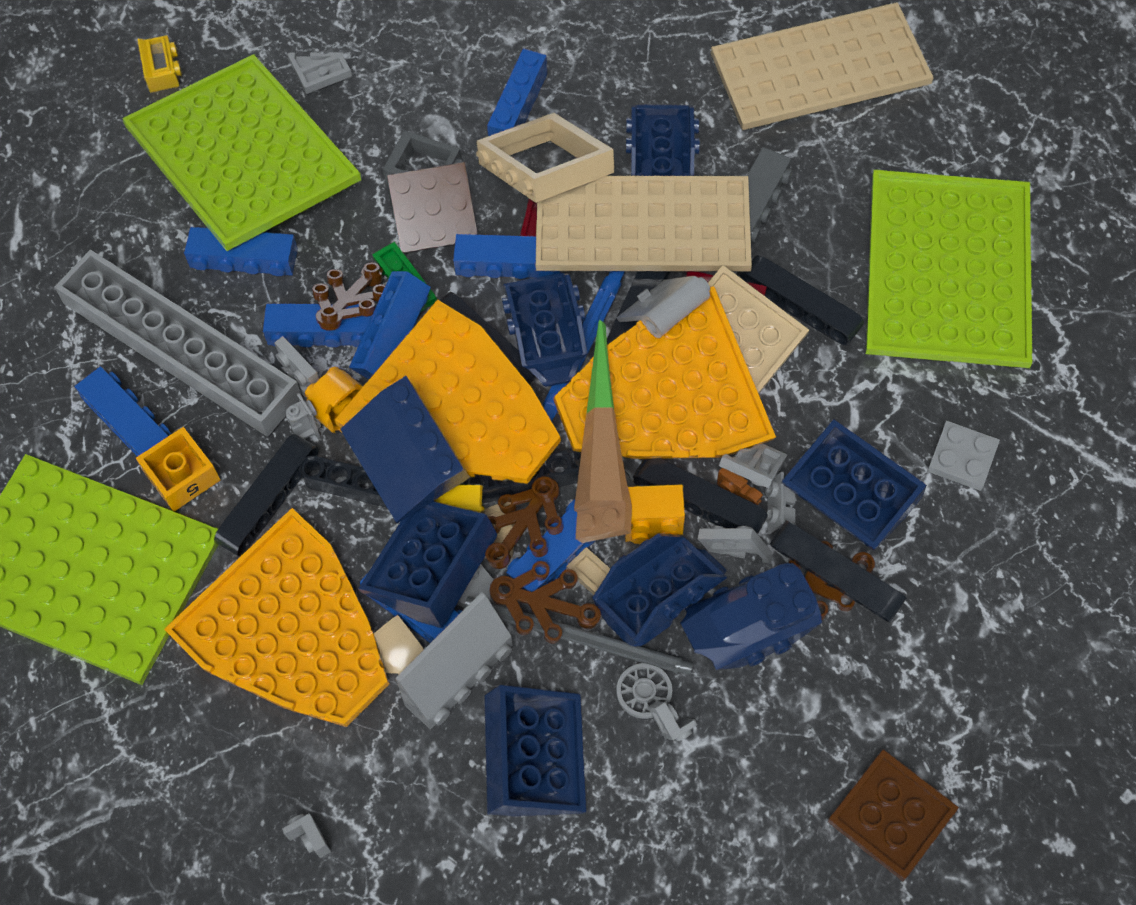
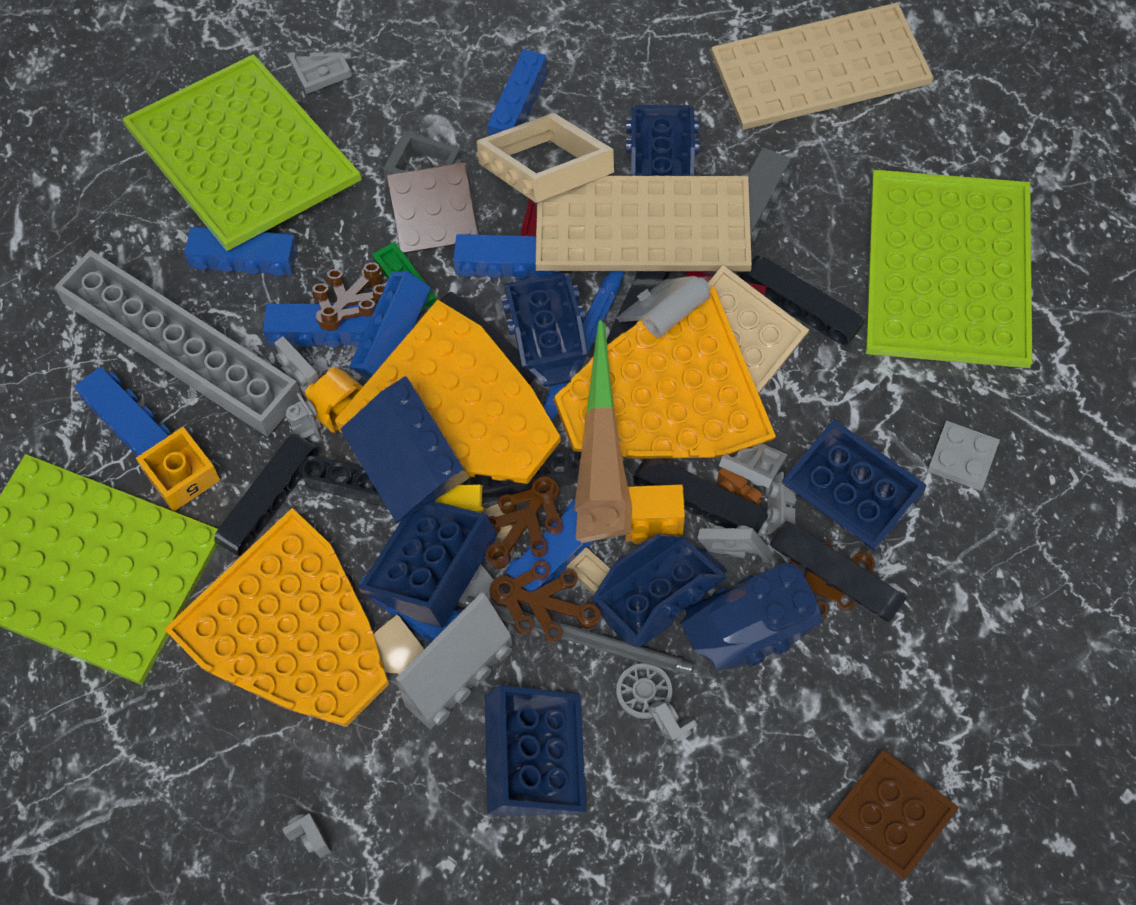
(159, 64): yellow window -> none

